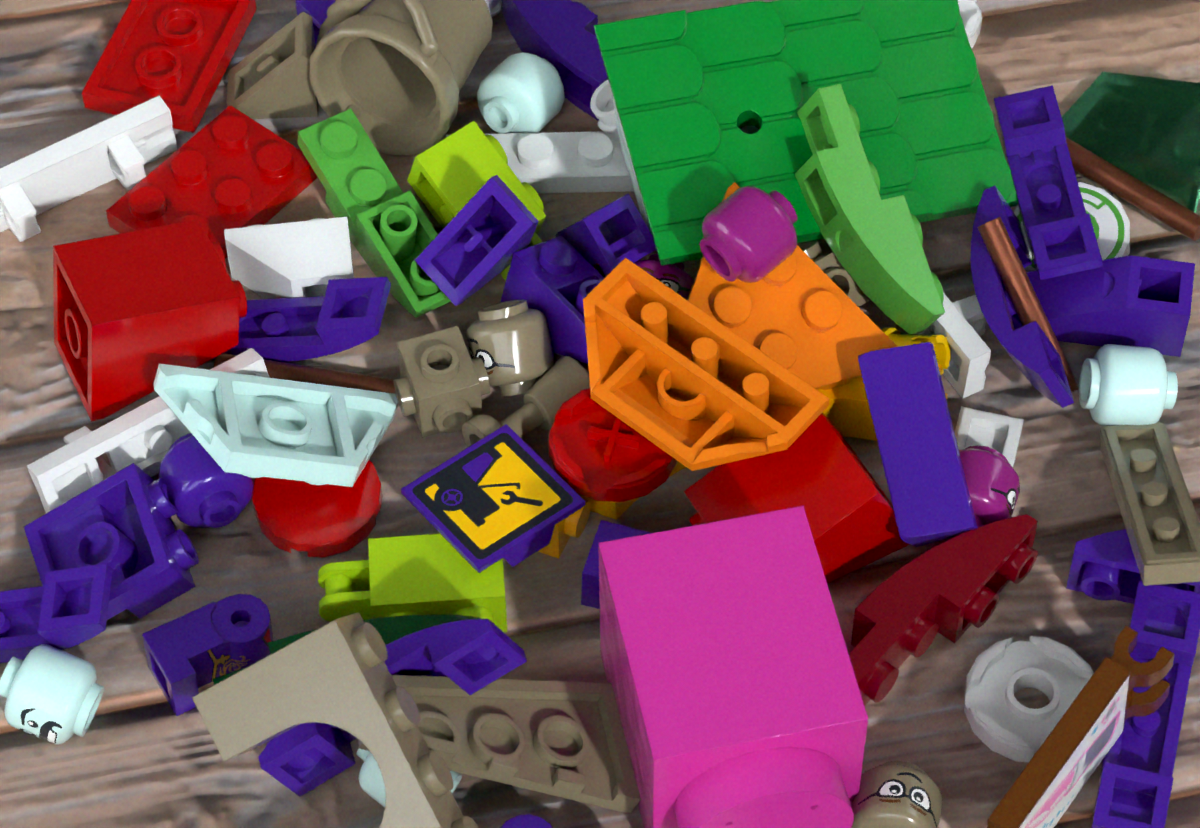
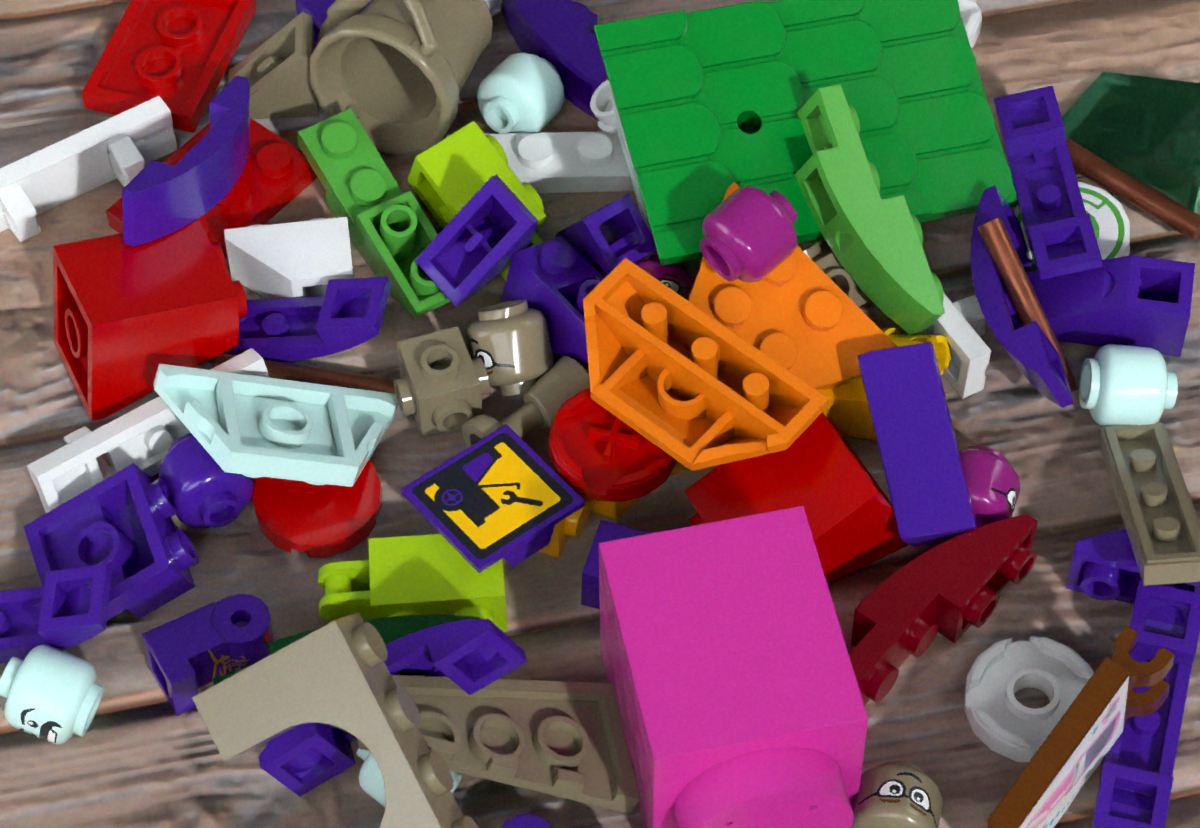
(170, 196): none -> dark purple slope
(989, 430): white tile -> none

